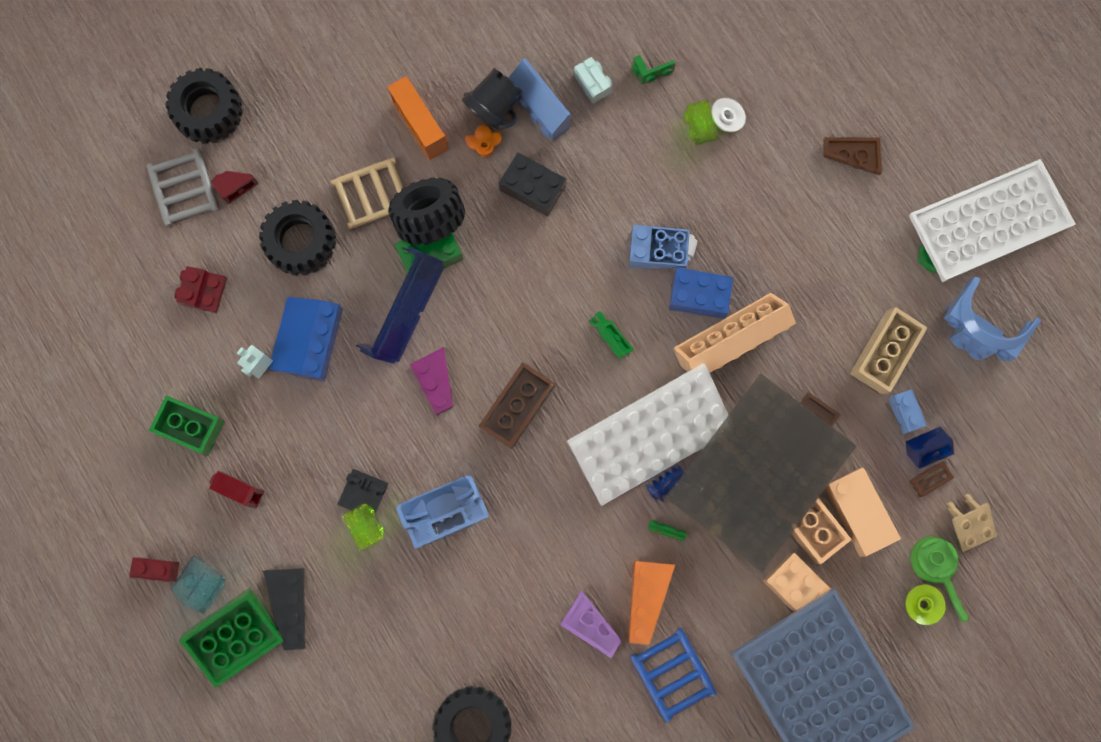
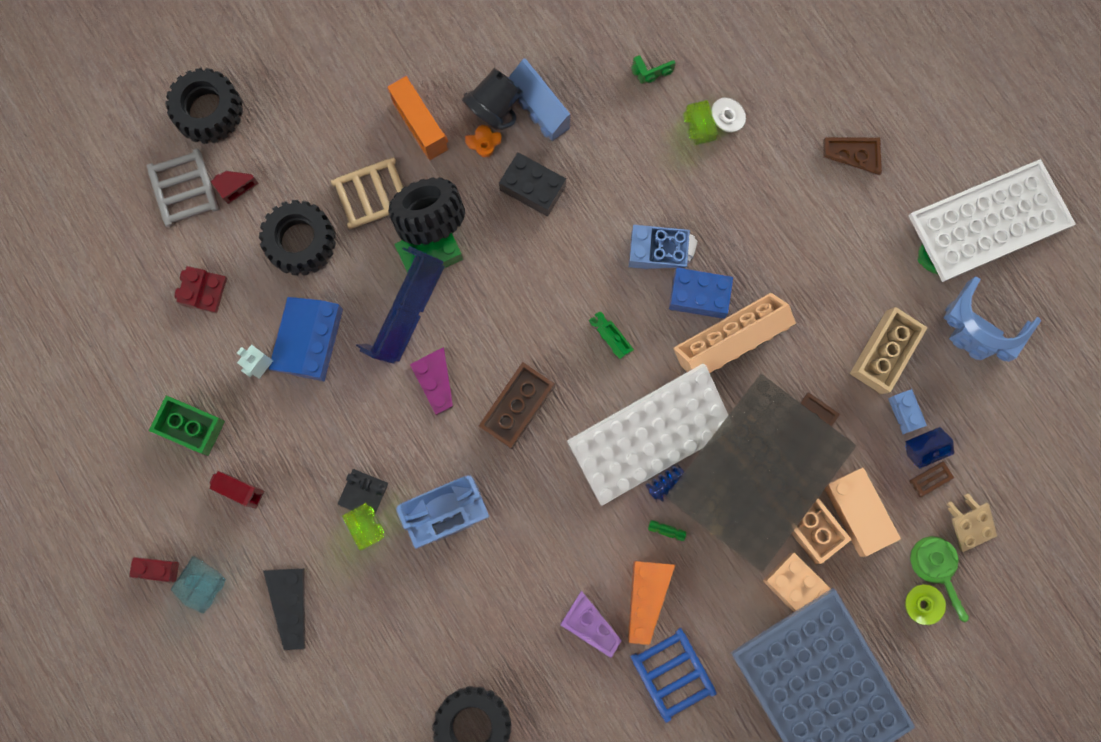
(231, 637): green slope -> none
(592, 80): light aqua brick -> none

